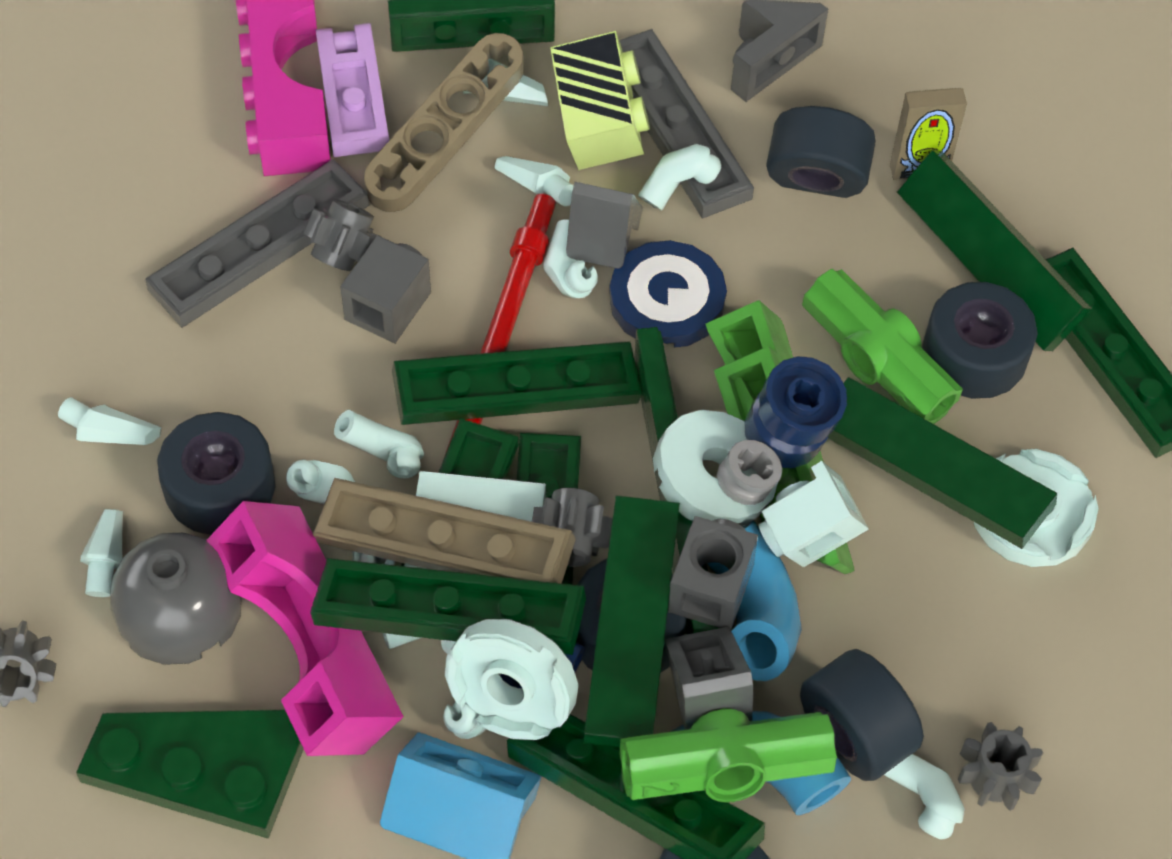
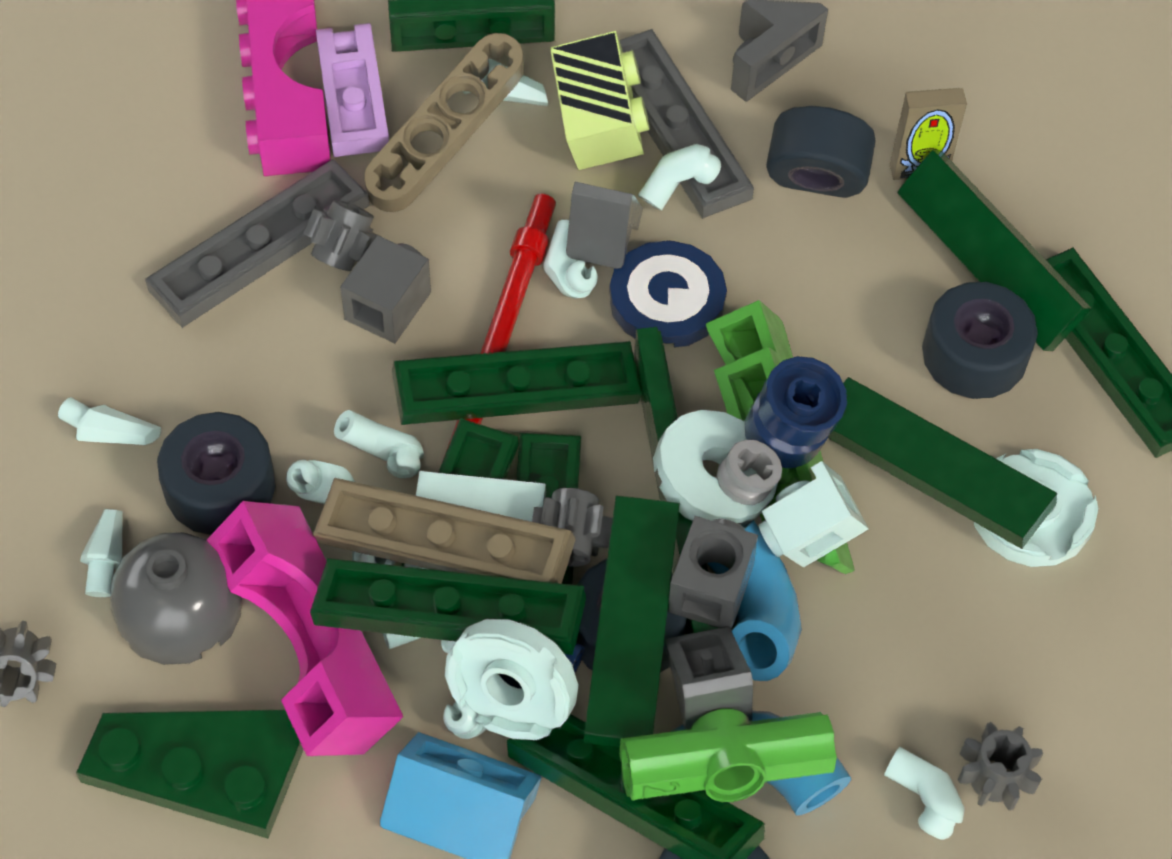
(538, 177): light aqua bar -> none
(868, 713): black wheel -> none
(881, 346): bright green piece -> none

